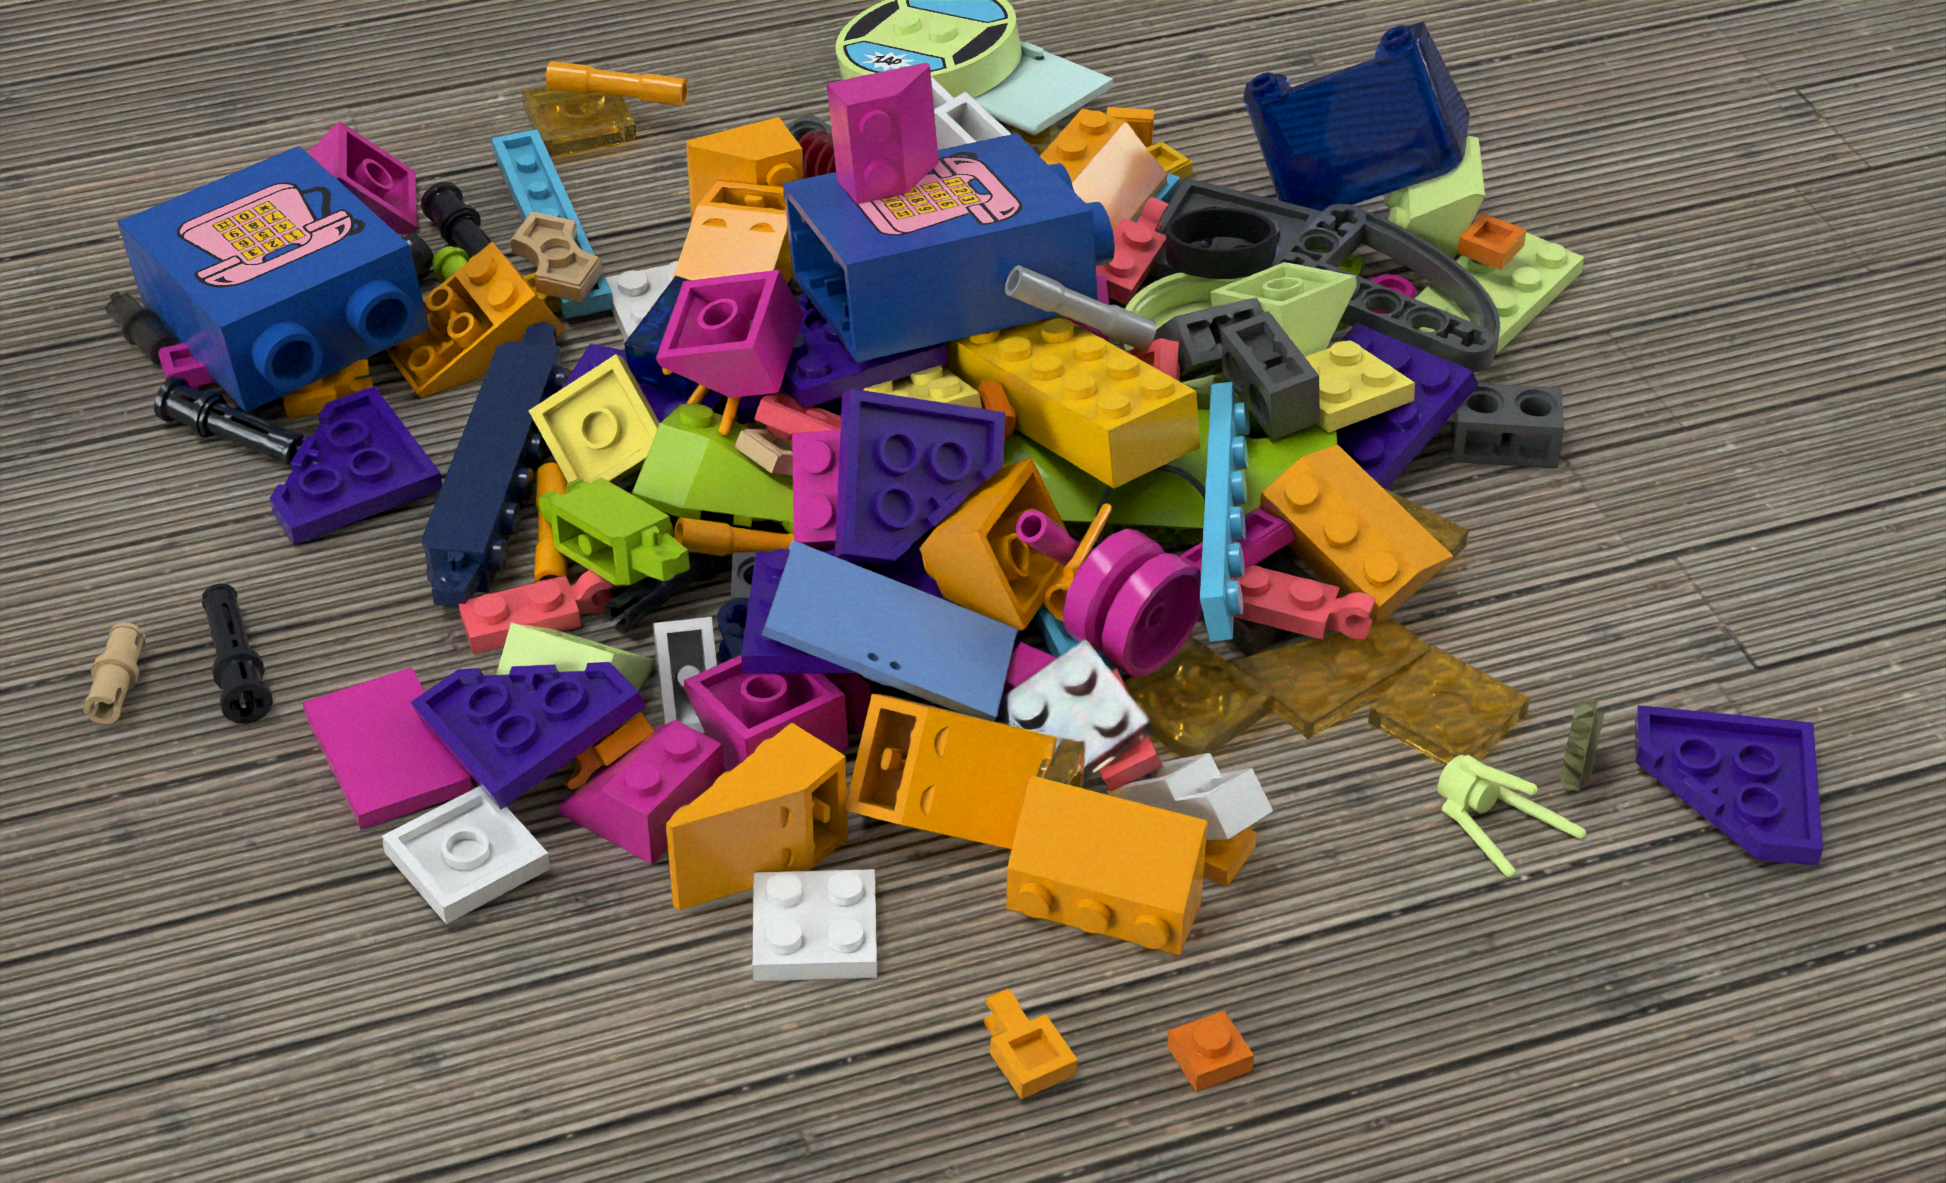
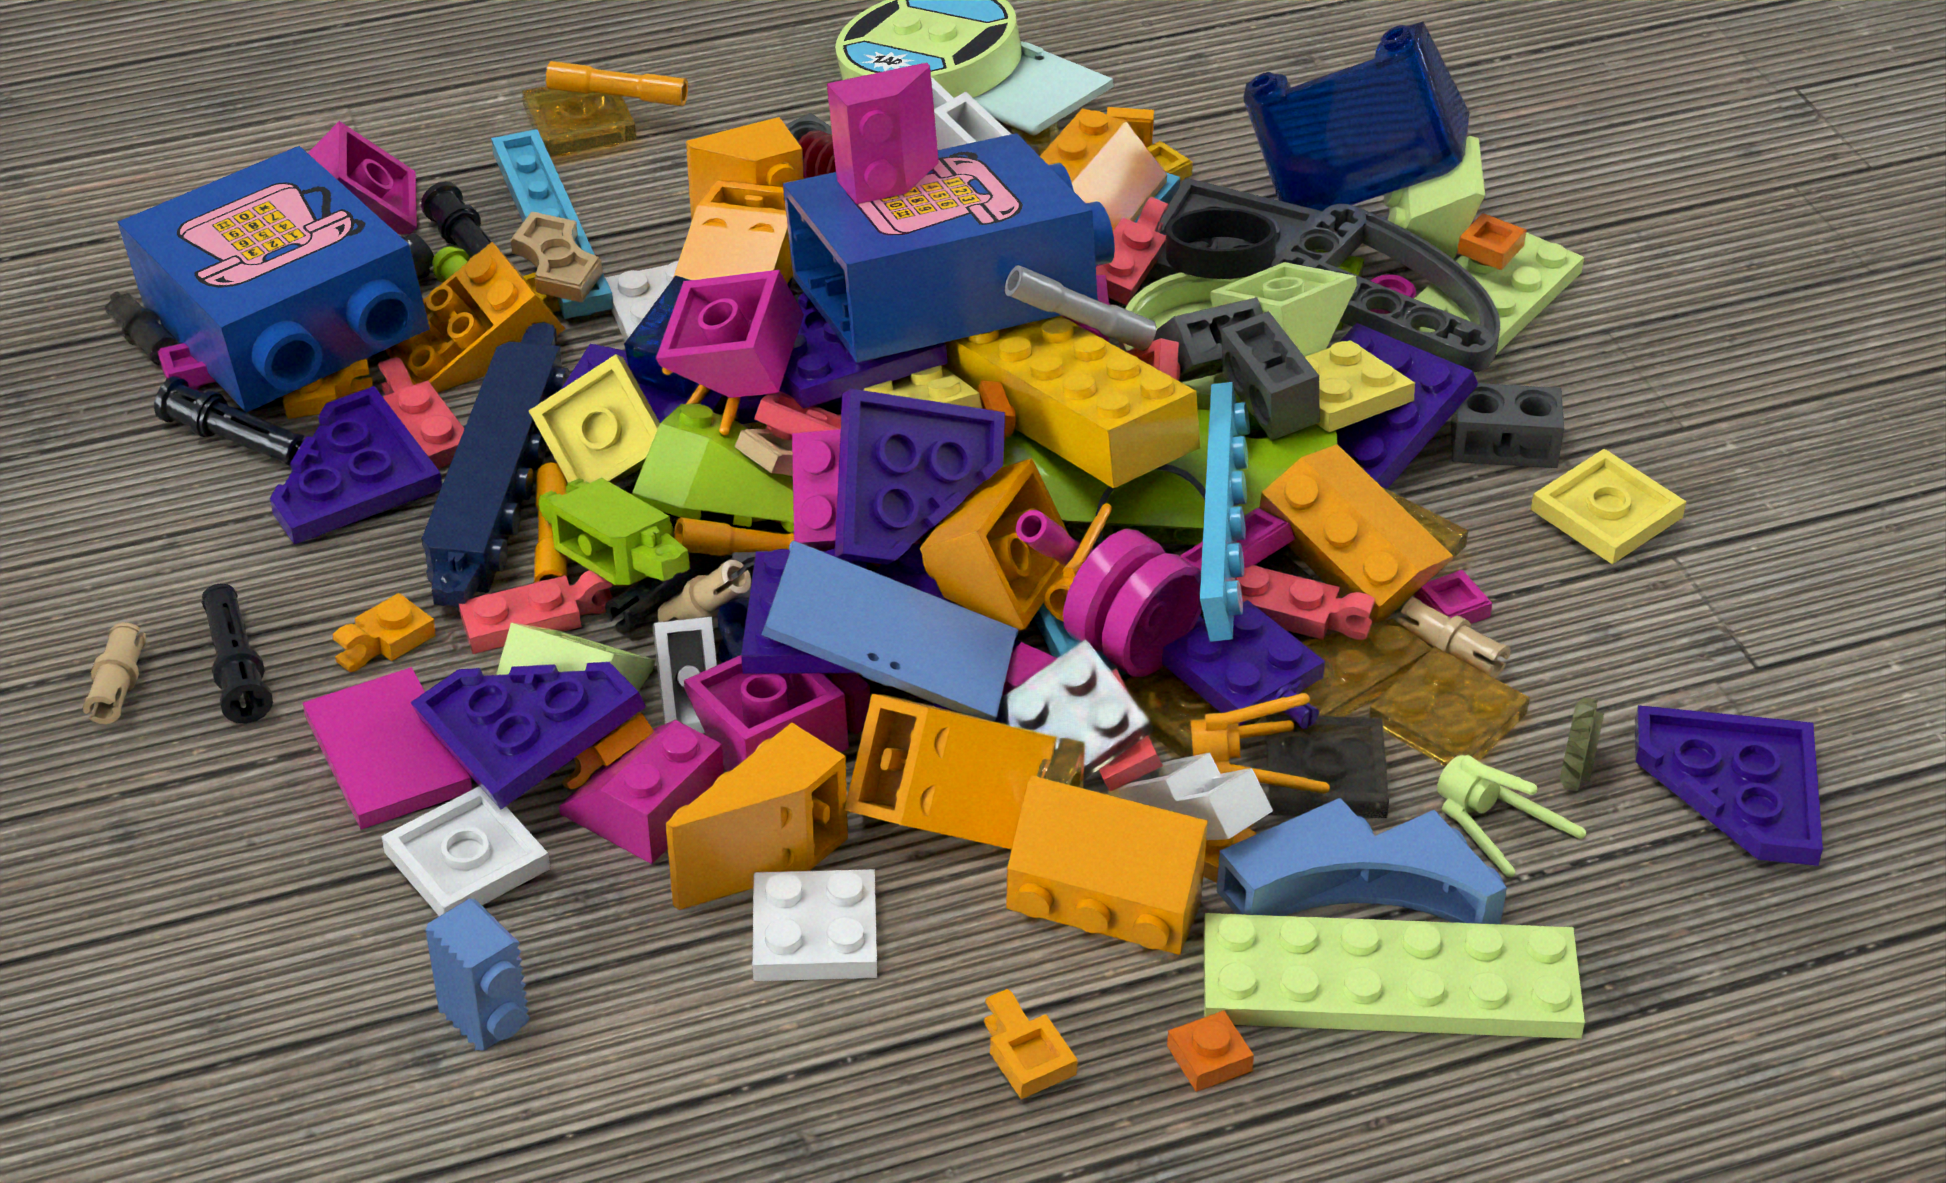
(384, 629): none -> light orange plate
(421, 412): none -> coral plate
(477, 974): none -> medium blue brick
(706, 594): none -> tan pin
(1222, 735): none -> light orange plant
(1250, 669): none -> dark purple plate
(1335, 751): none -> clear smoke plate
(1337, 859): none -> medium blue arch
(1393, 975): none -> yellowish green plate
(1454, 637): none -> tan pin
(1455, 596): none -> dark pink tile
(1608, 506): none -> light yellow plate

